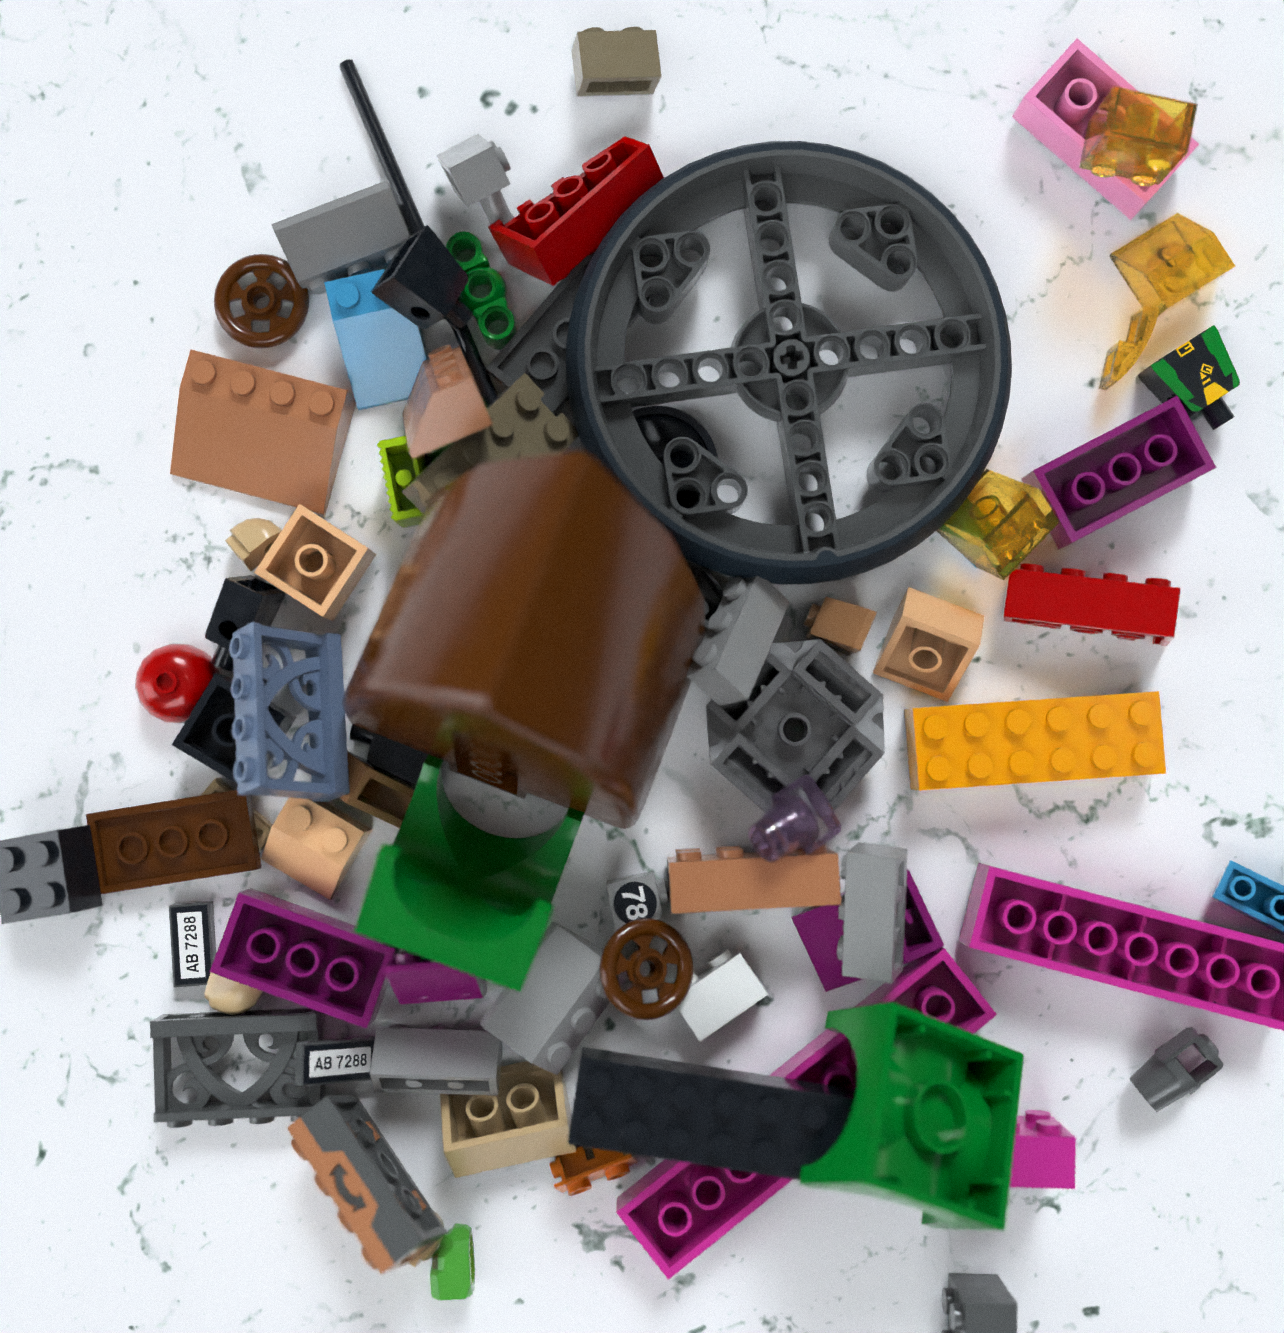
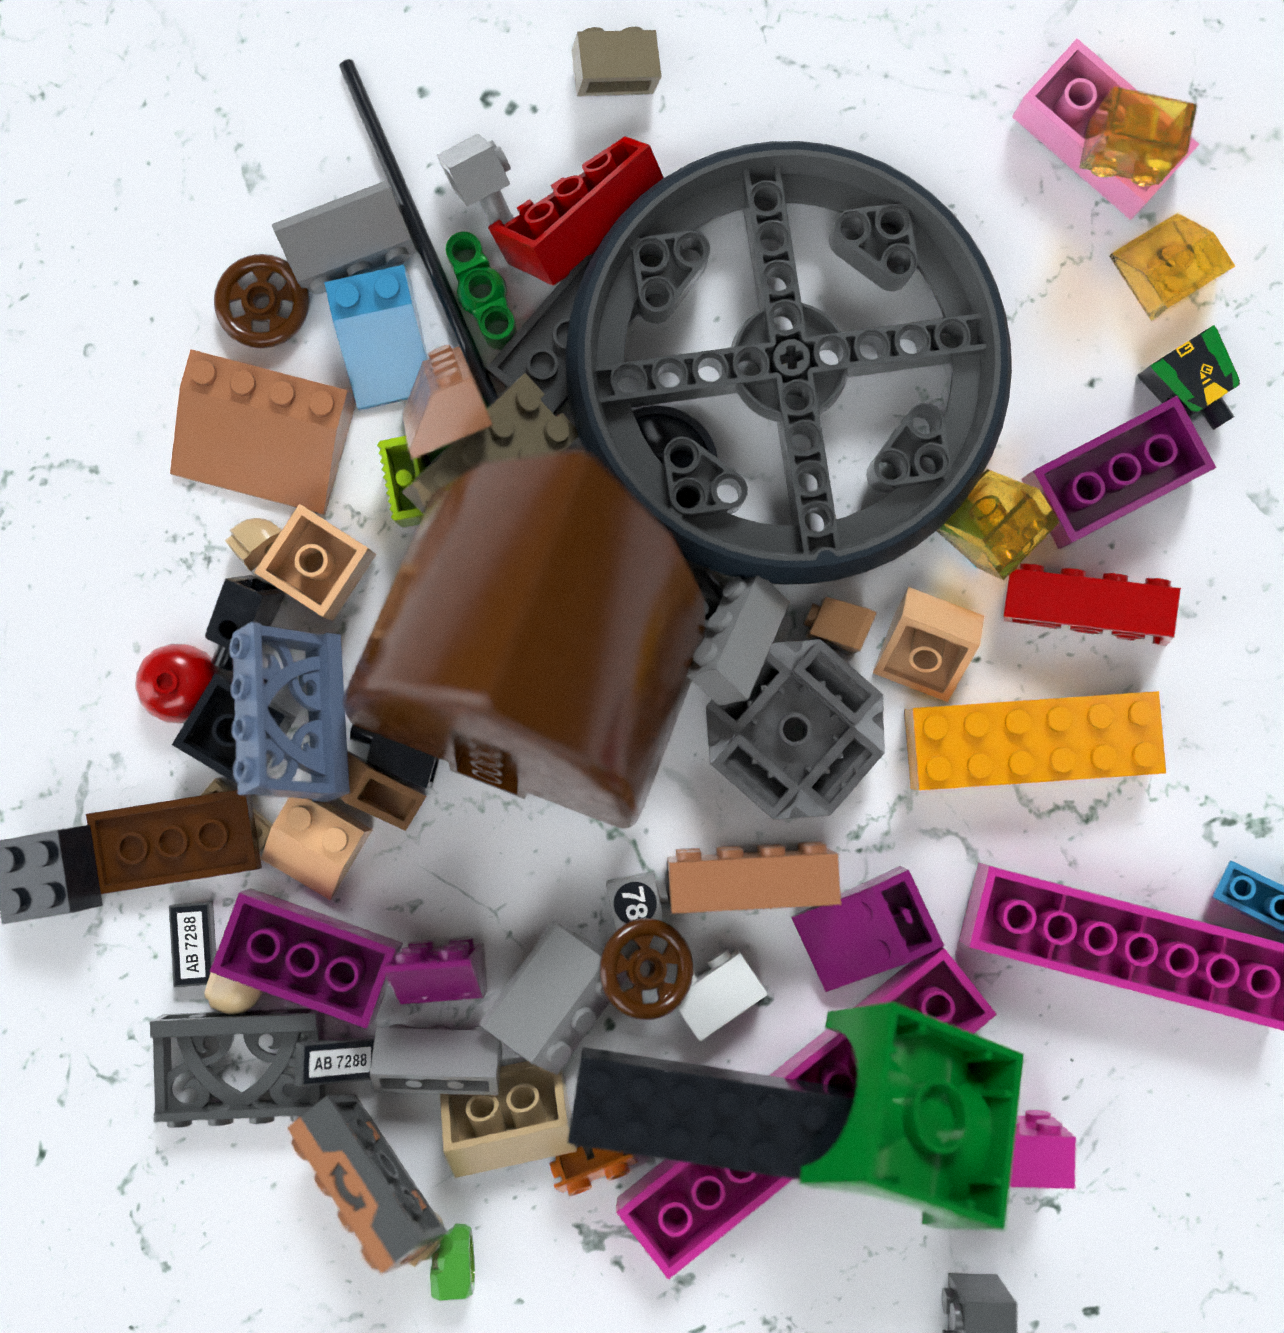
(424, 282): black torso -> none
(464, 891): green piece -> none
(792, 823): clear purple piece -> none
(873, 911): light grey brick -> none
(1125, 354): clear yellow slope -> none
(1166, 1079): dark grey piece -> none

